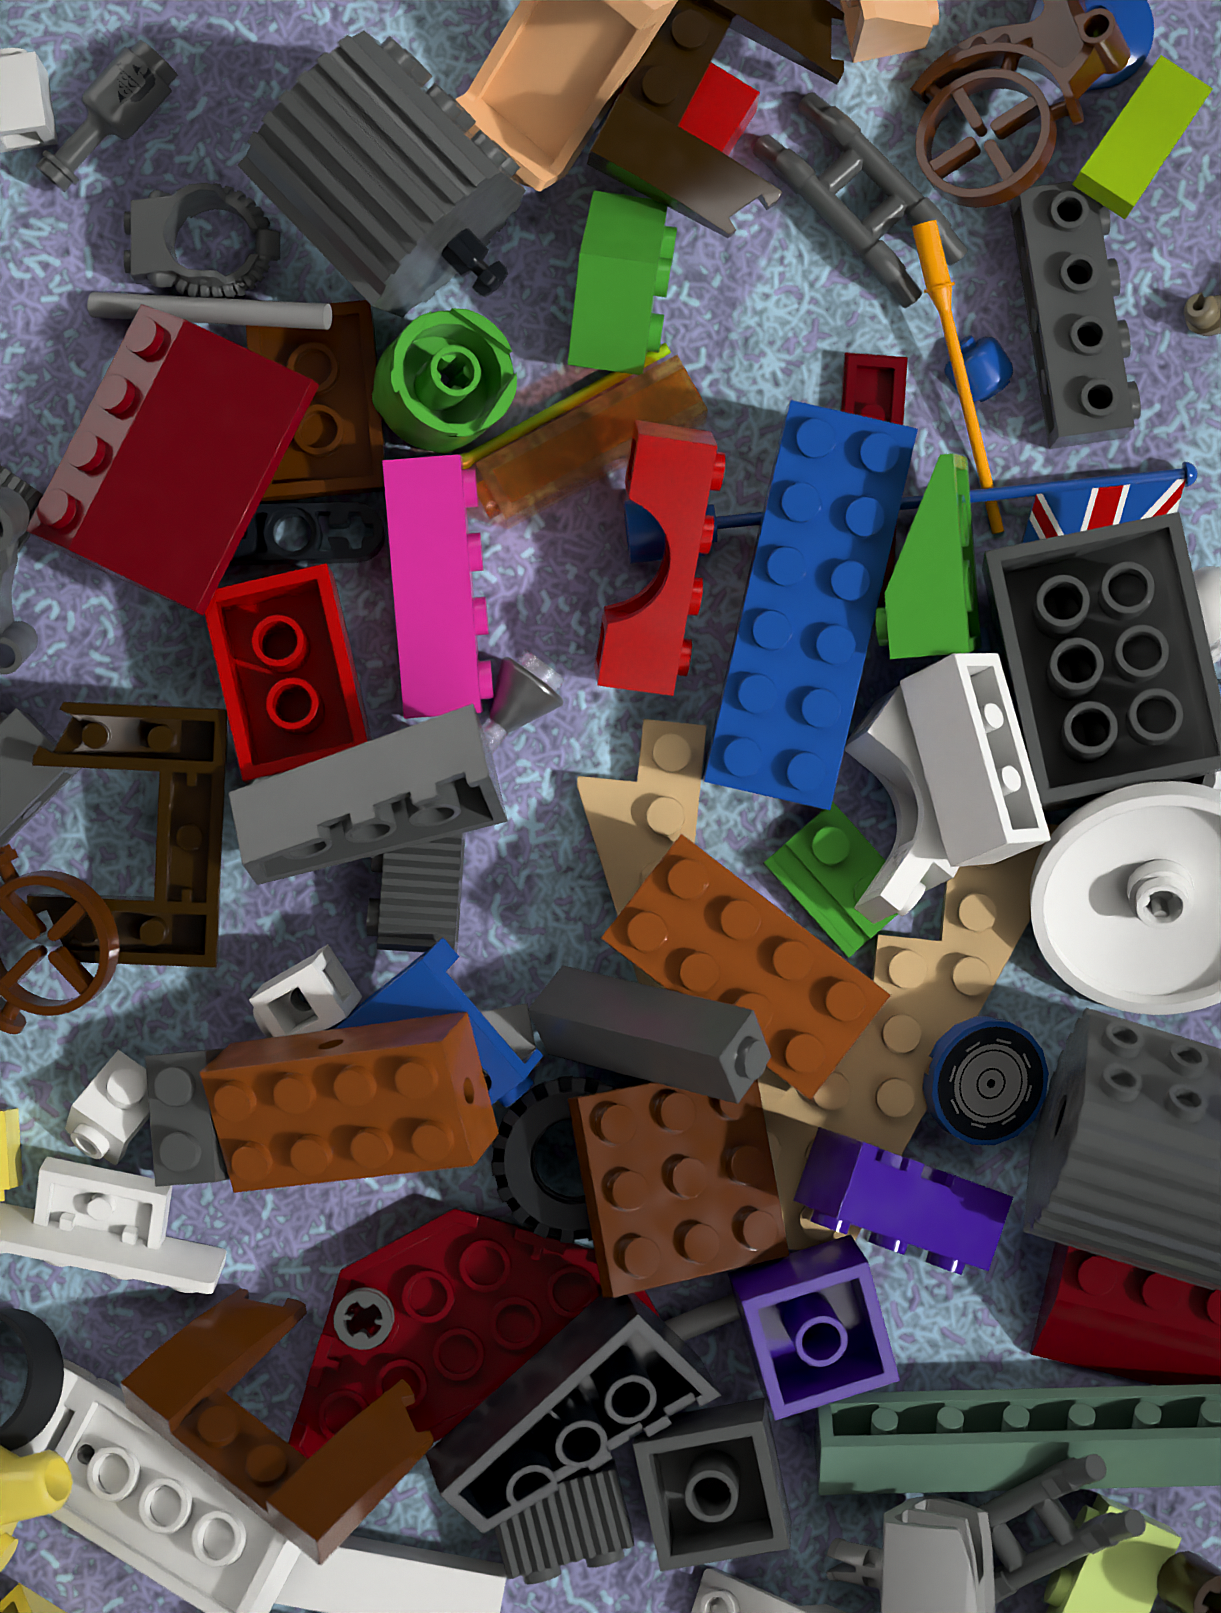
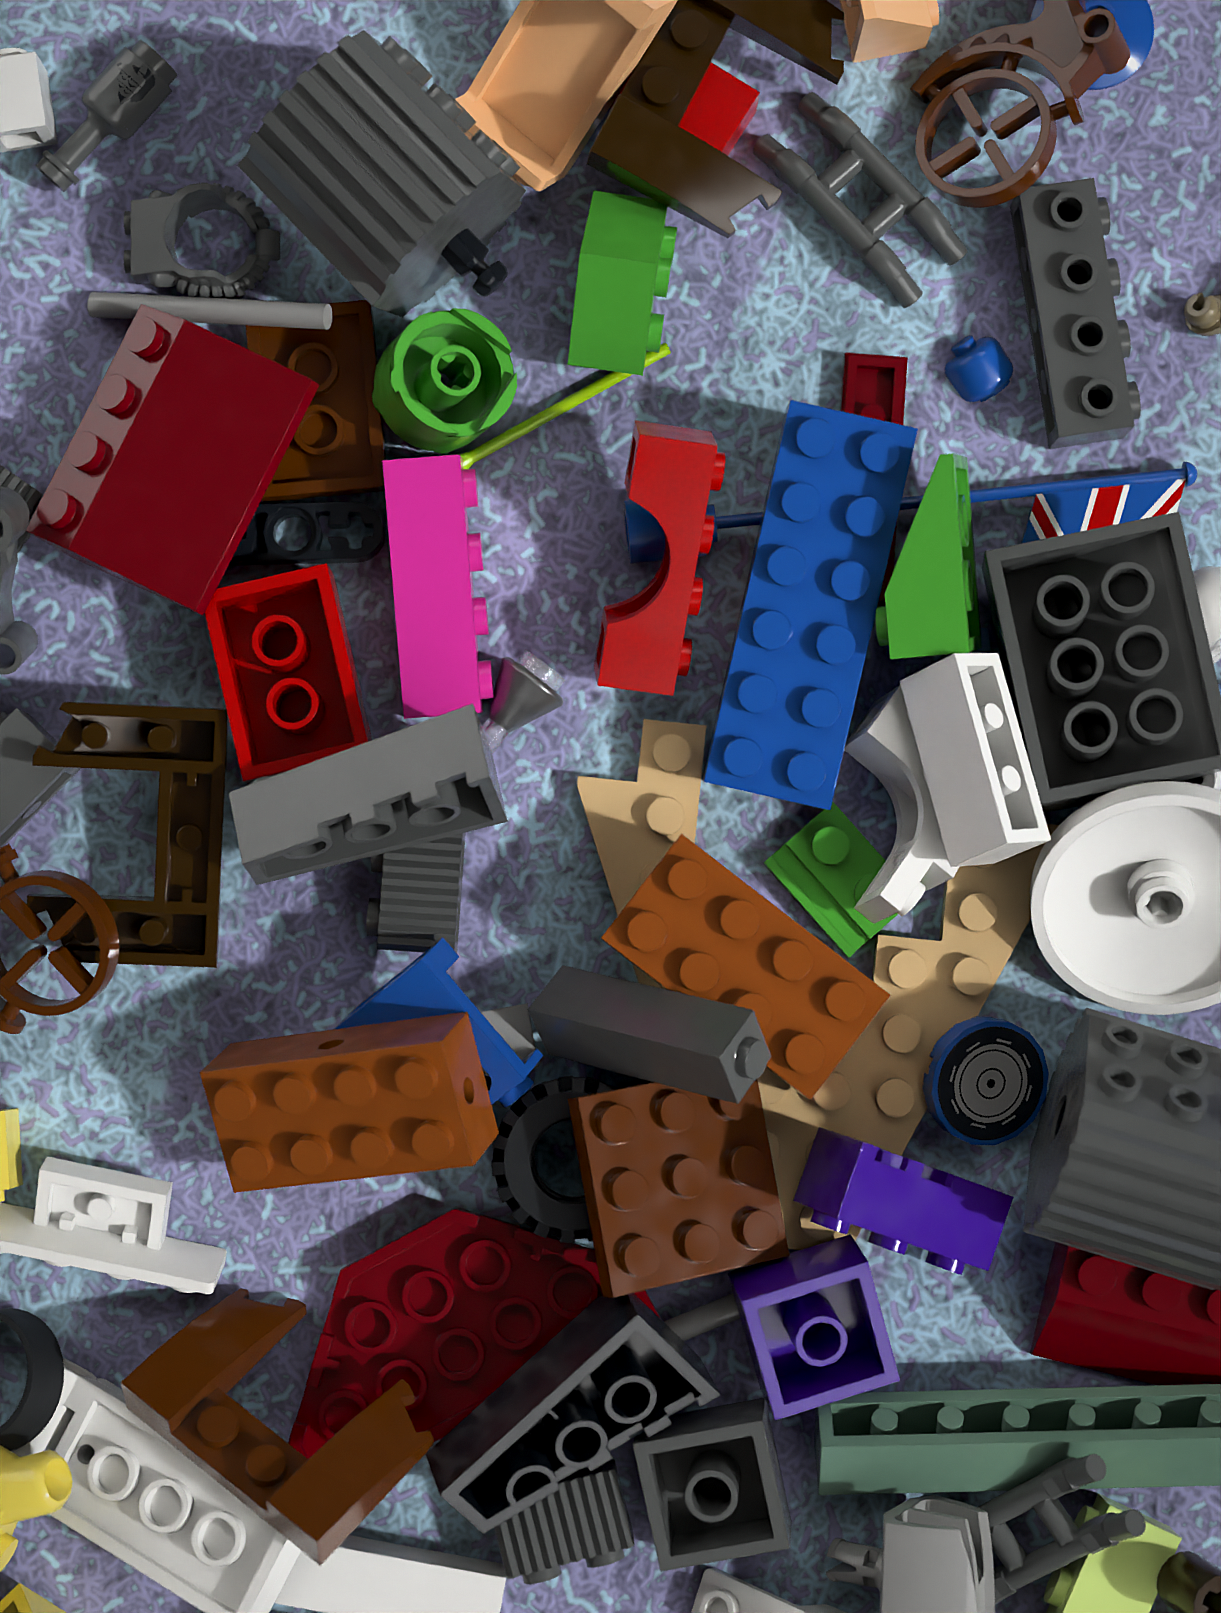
(110, 1110): white bracket -> none
(181, 1121): dark grey brick -> none
(324, 986): white brick -> none
(363, 1338): dark grey bush -> none
(584, 443): clear orange brick -> none
(940, 291): light orange piece -> none
(1142, 137): lime tile -> none

